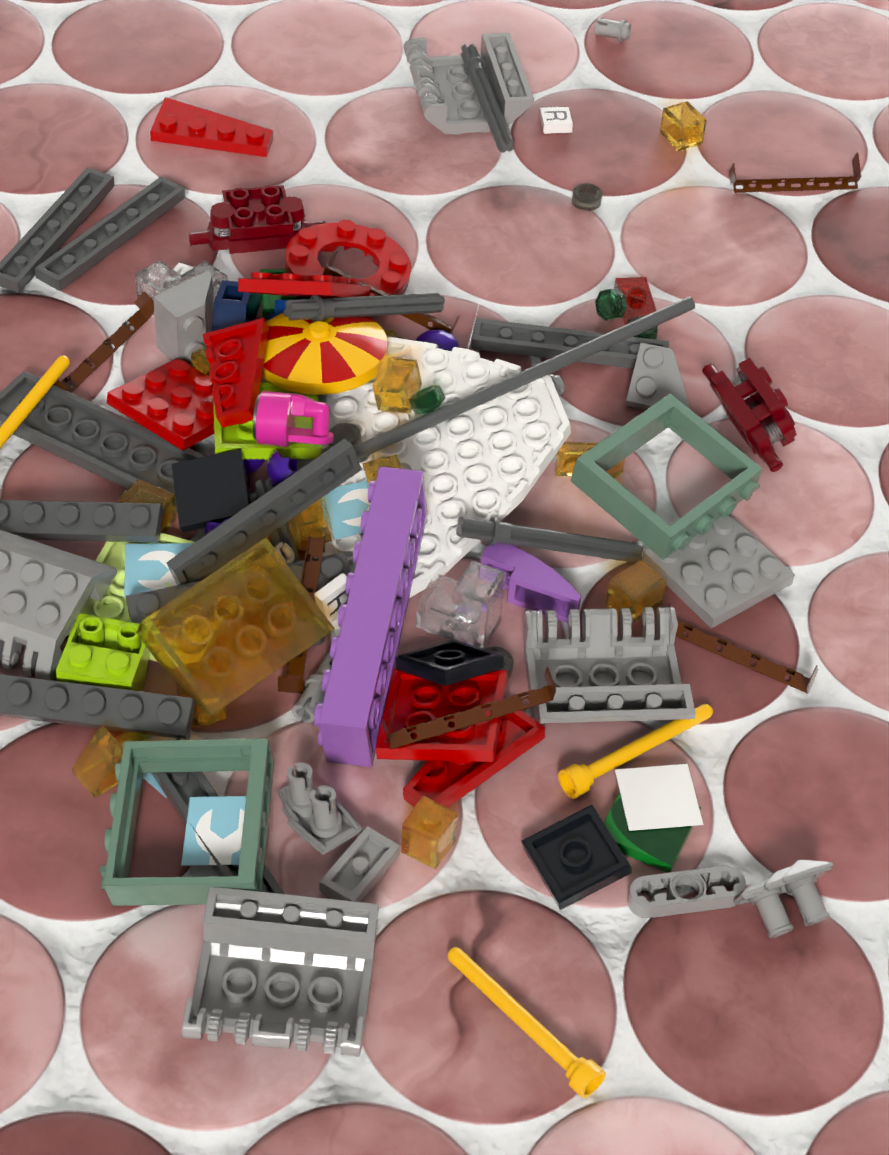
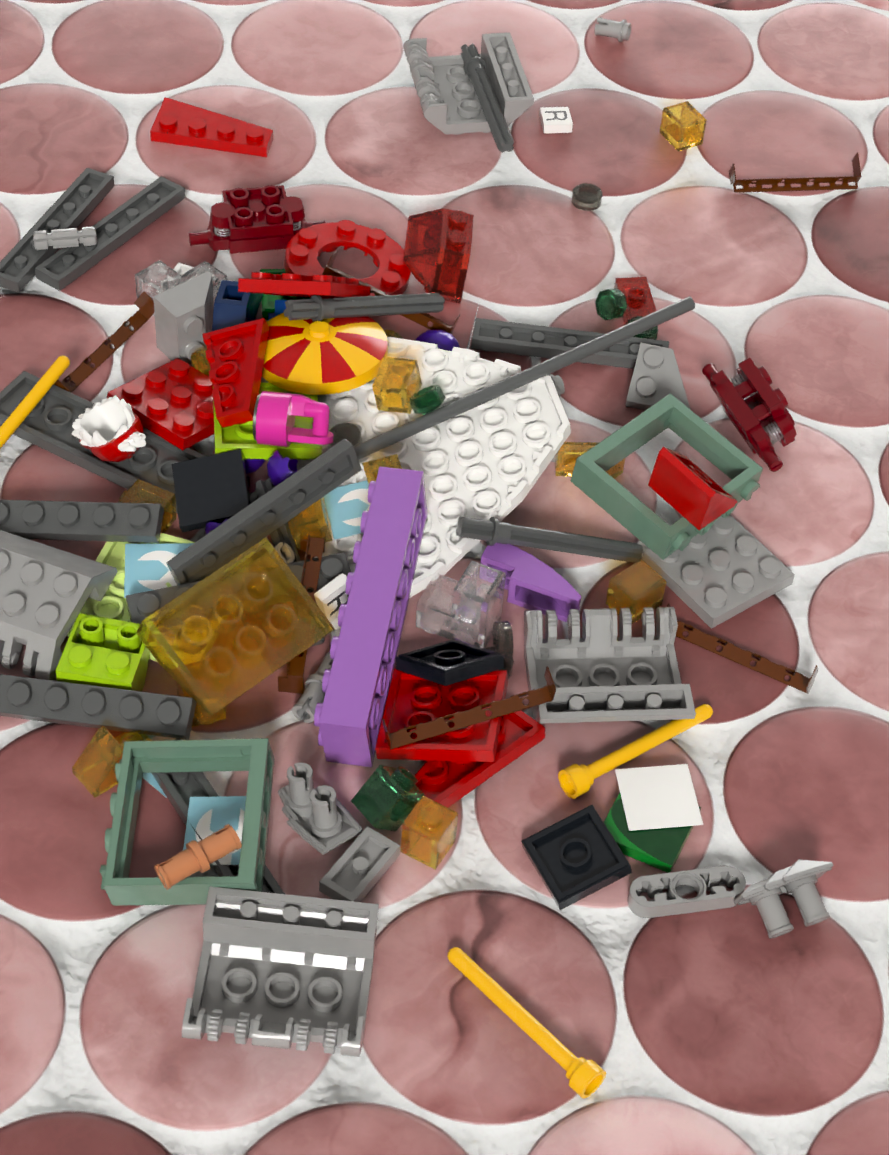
(64, 238): none -> light grey axle
(110, 430): none -> white hair
(198, 856): none -> nougat pin
(388, 797): none -> clear green brick
(439, 251): none -> clear red wedge
(503, 638): none -> clear smoke tile
(689, 489): none -> red slope

